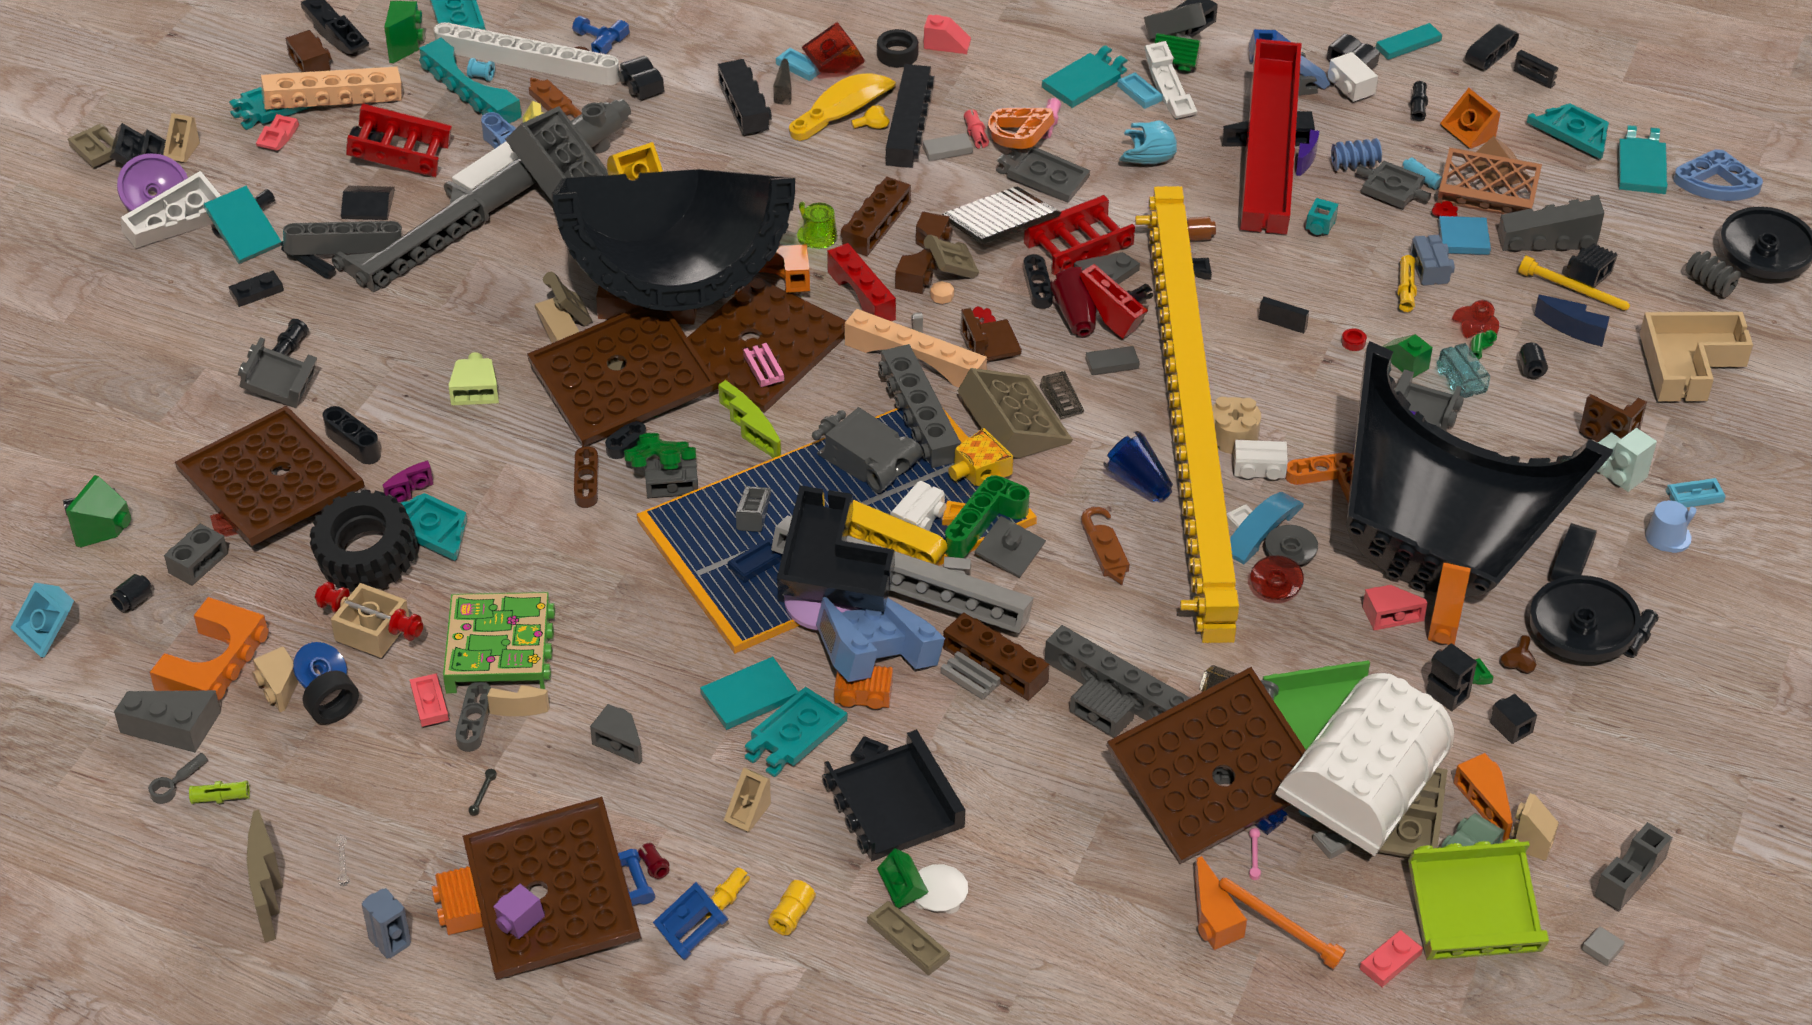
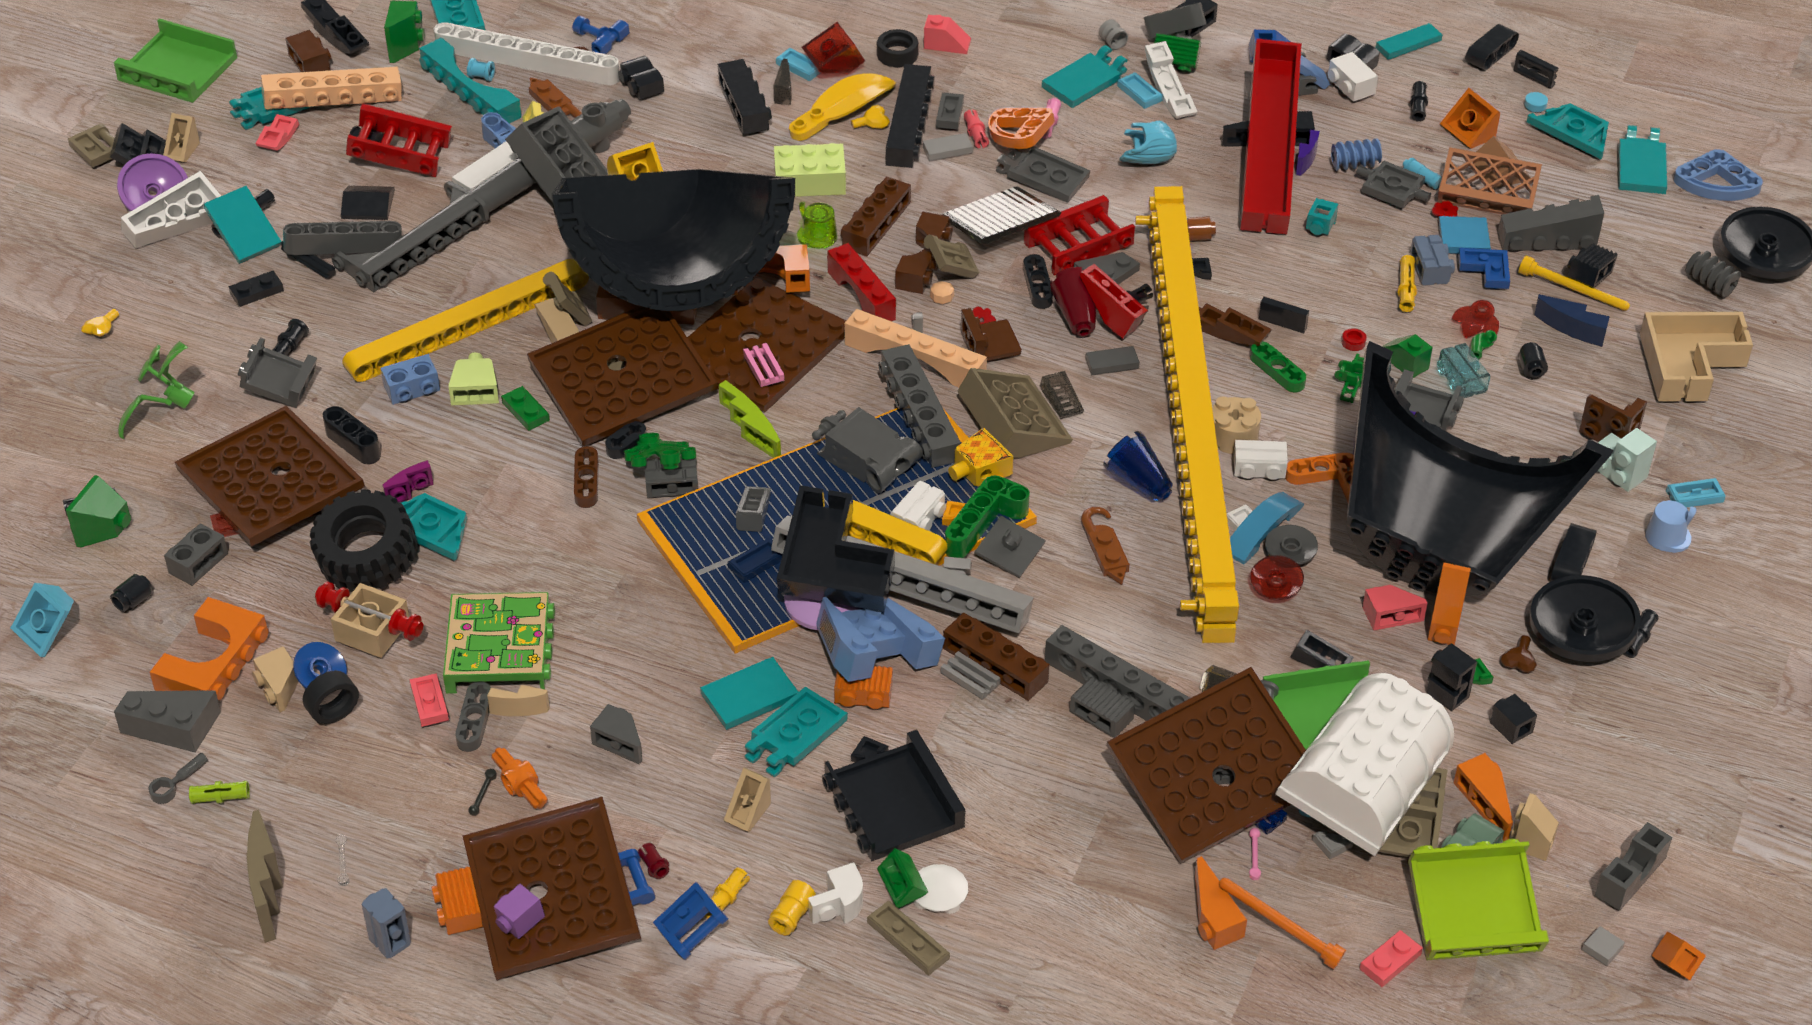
(100, 325): none -> yellow rock
(175, 391): none -> bright green plant
(178, 61): none -> bright green panel
(410, 379): none -> medium blue brick
(460, 321): none -> yellow beam
(519, 778): none -> orange axle
(525, 408): none -> green plate
(816, 168): none -> yellowish green brick
(842, 898): none -> white brick
(950, 111): none -> dark grey plate
(1113, 34): none -> light grey wheel
(1232, 326): none -> reddish brown slope
(1289, 377): none -> green beam
(1310, 644): none -> black slope
(1350, 377): none -> green piece
(1490, 262): none -> blue plate
(1536, 102): none -> medium azure tile
(1678, 955): none -> orange panel

